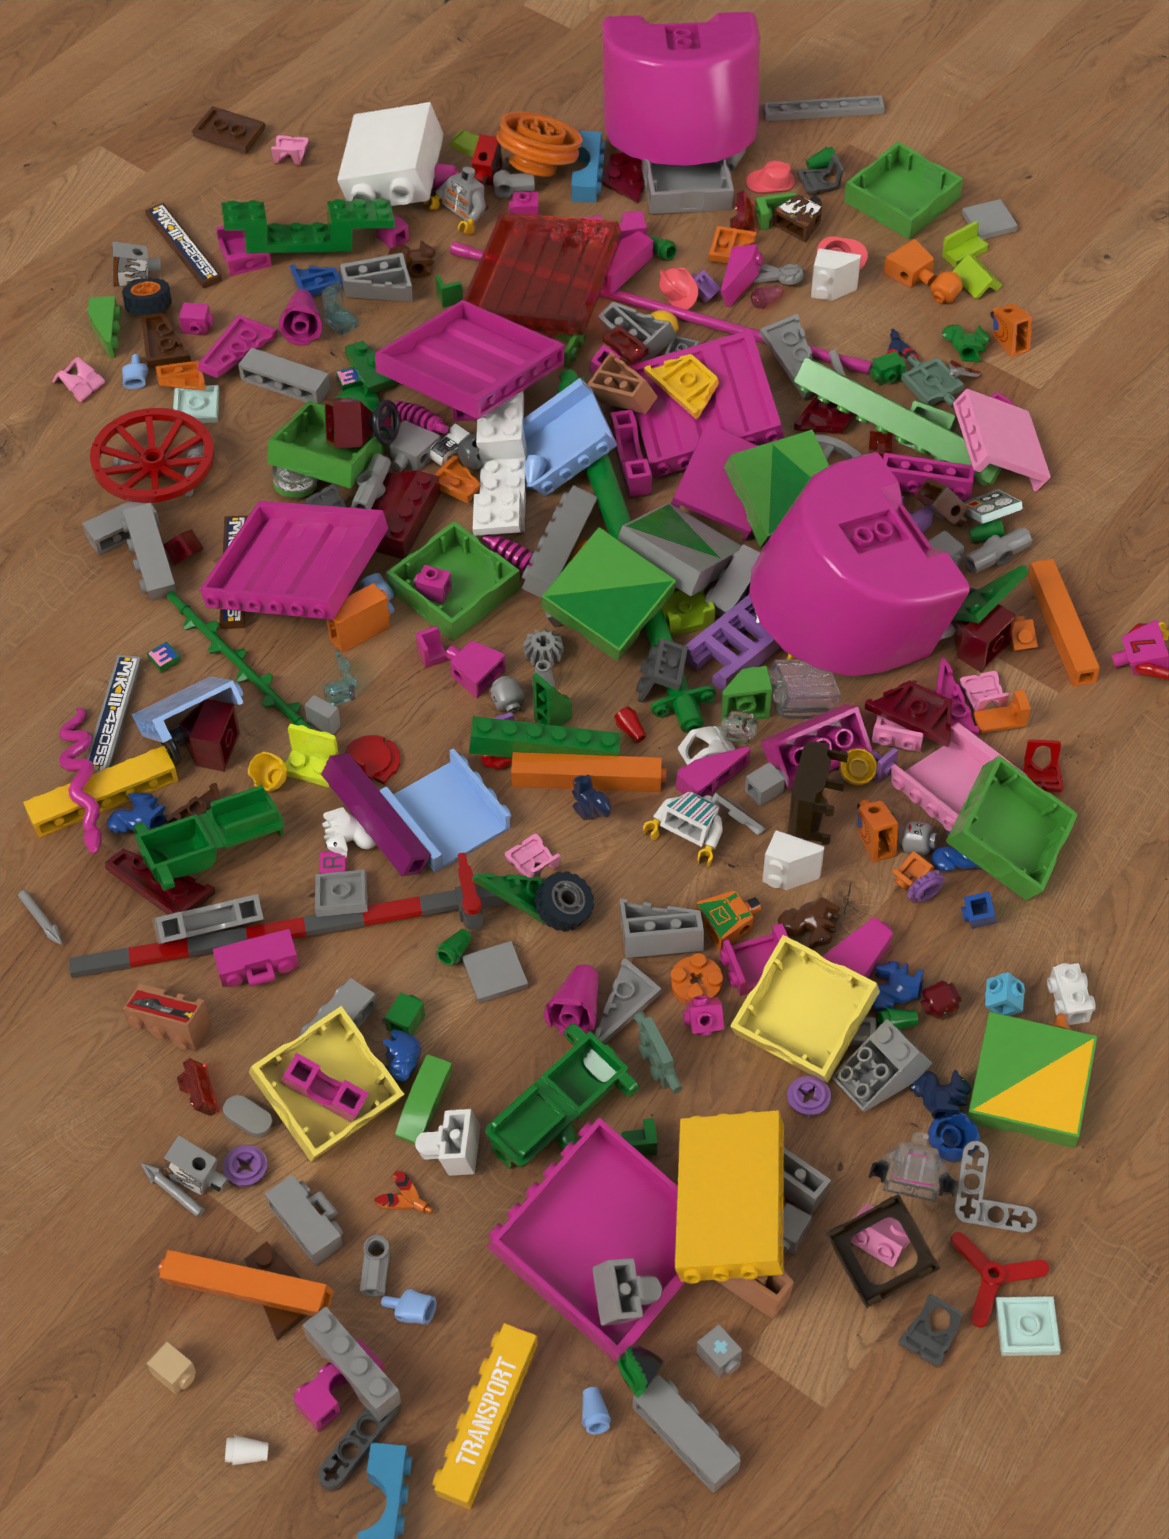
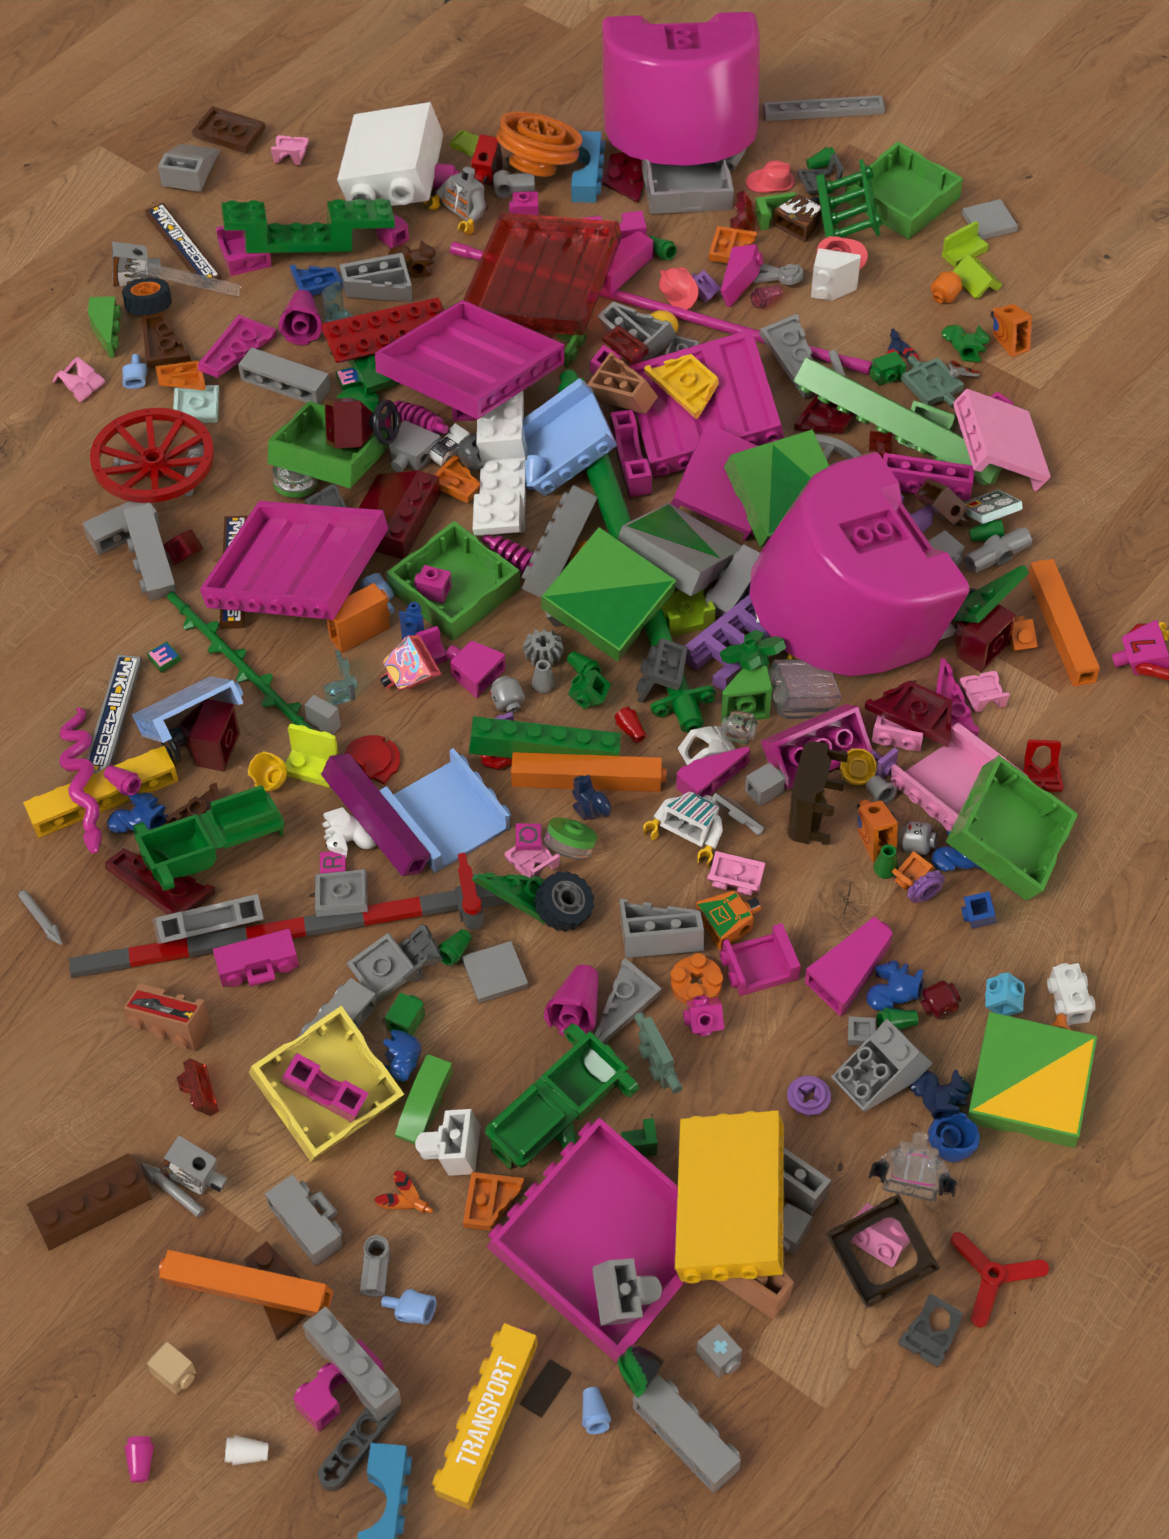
(89, 1201): none -> reddish brown slope
(123, 780): none -> dark pink cone
(139, 1457): none -> dark pink cone
(187, 166): none -> light grey slope
(188, 278): none -> clear axle
(196, 318): dark pink brick -> none
(245, 1154): medium lavender gear -> none
(248, 1116): light grey tile -> none
(371, 482): light grey piece -> none
(372, 331): none -> red bracket
(381, 967): none -> light grey tile
(409, 665): none -> torso
(411, 620): none -> blue hinge
(421, 951): none -> dark grey piece
(448, 294): green panel -> none
(489, 1199): none -> orange wing
(528, 836): none -> dark pink tile
(545, 1388): none -> dark brown sticker
(549, 704): green slope -> none
(570, 838): none -> bright green piece
(582, 663): none -> green cone
(589, 689): none -> green brick
(736, 873): none -> bright pink bracket
(753, 651): none -> green plant
(791, 861): white slope -> none
(805, 1009): light yellow tile -> none
(814, 917): reddish brown animal -> none
(829, 203): none -> green fence
(881, 789): none -> light grey piece
(886, 862): none -> green cone
(910, 265): orange torso -> none
(983, 1205): light grey beam -> none
(1006, 717): orange bracket -> none
(1027, 1326): light aqua tile -> none

